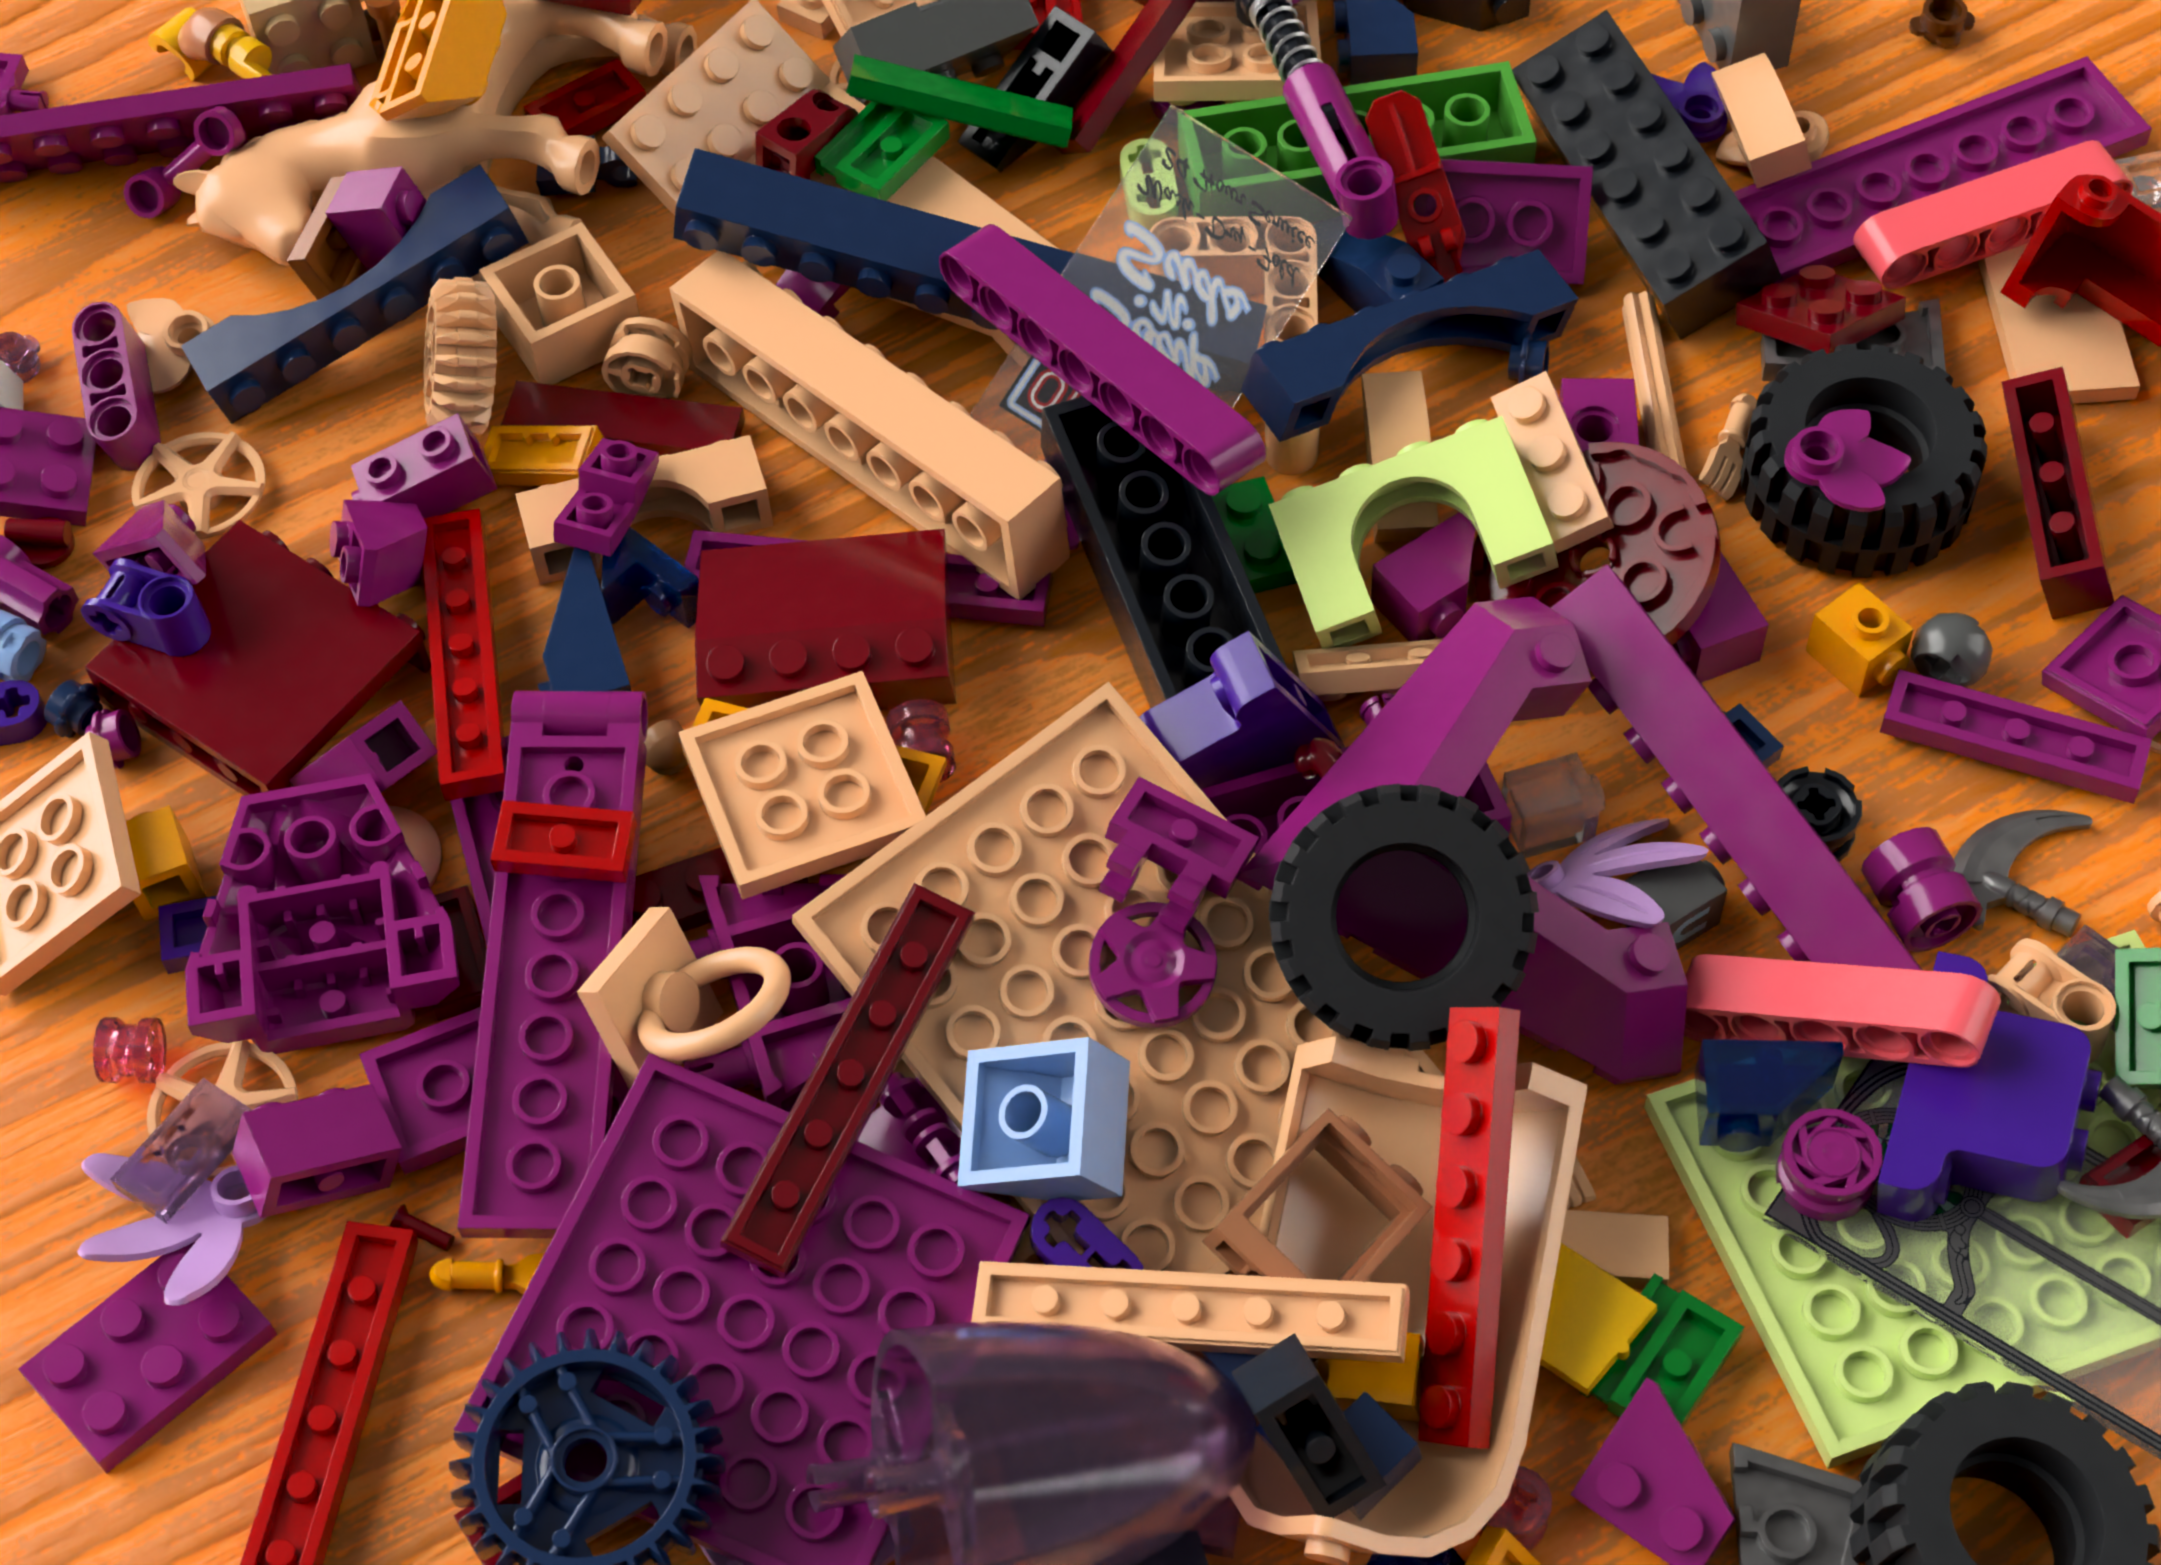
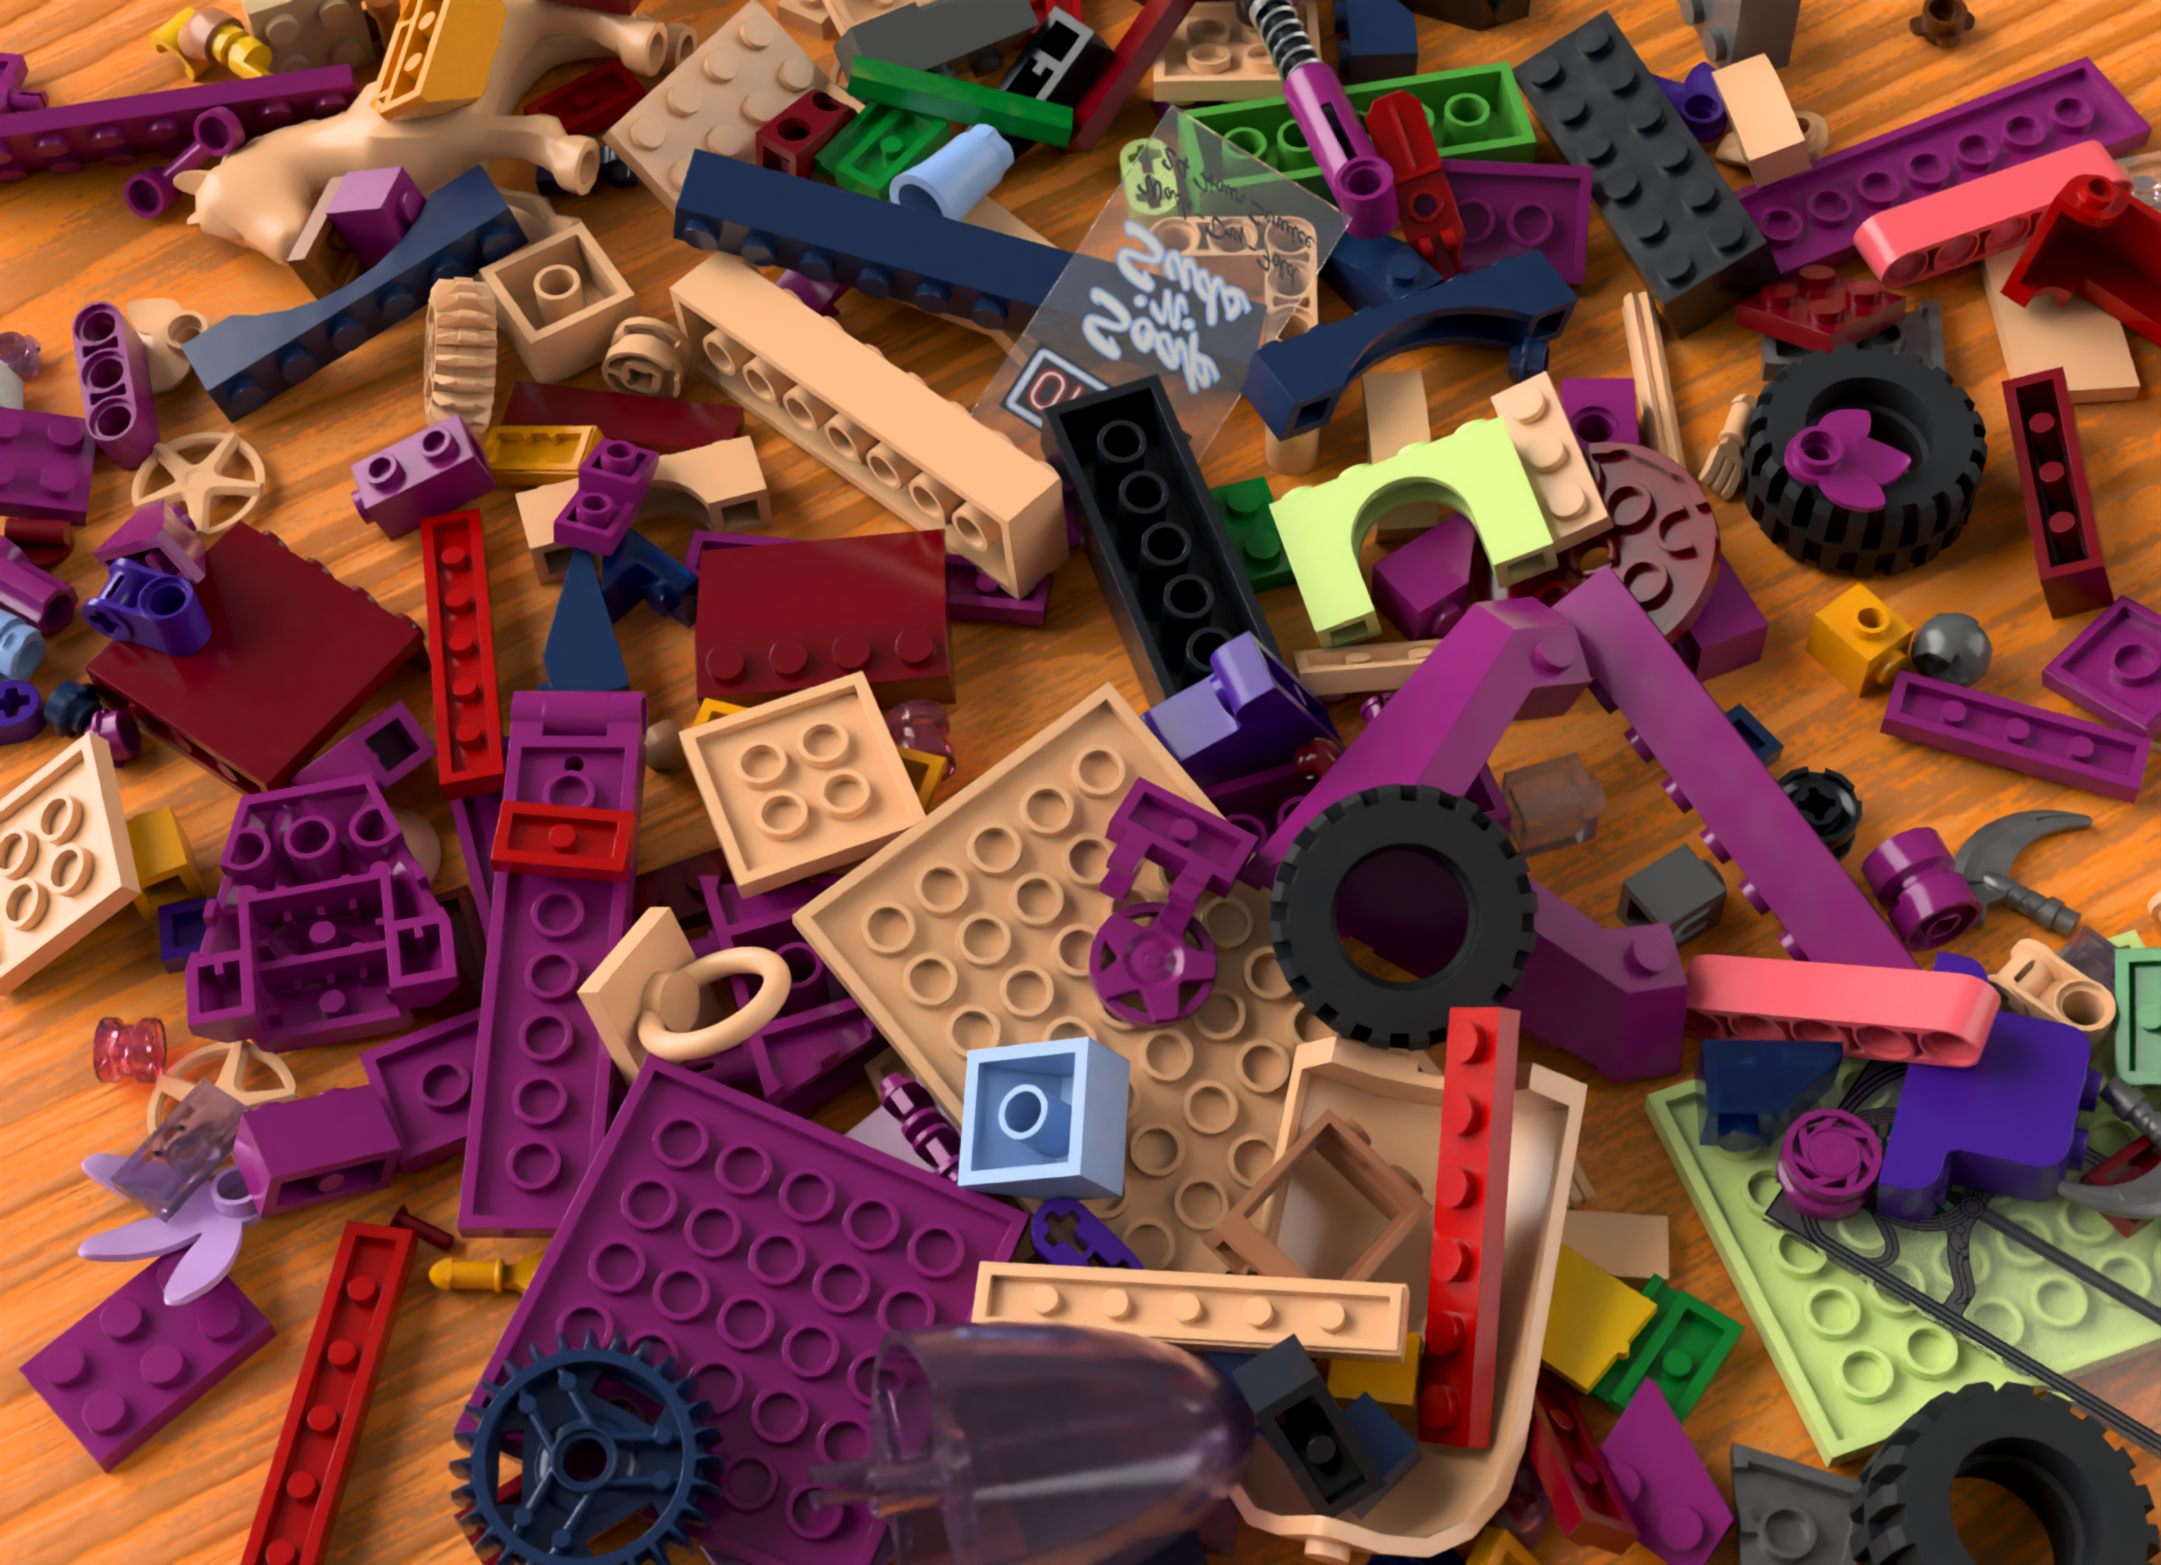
(379, 548): magenta slope -> none
(847, 1081): dark red tile -> none
(956, 175): none -> light blue plant
(1103, 360): magenta beam -> none
(1574, 1471): none -> dark red plate
(1587, 872): lavender plant -> none

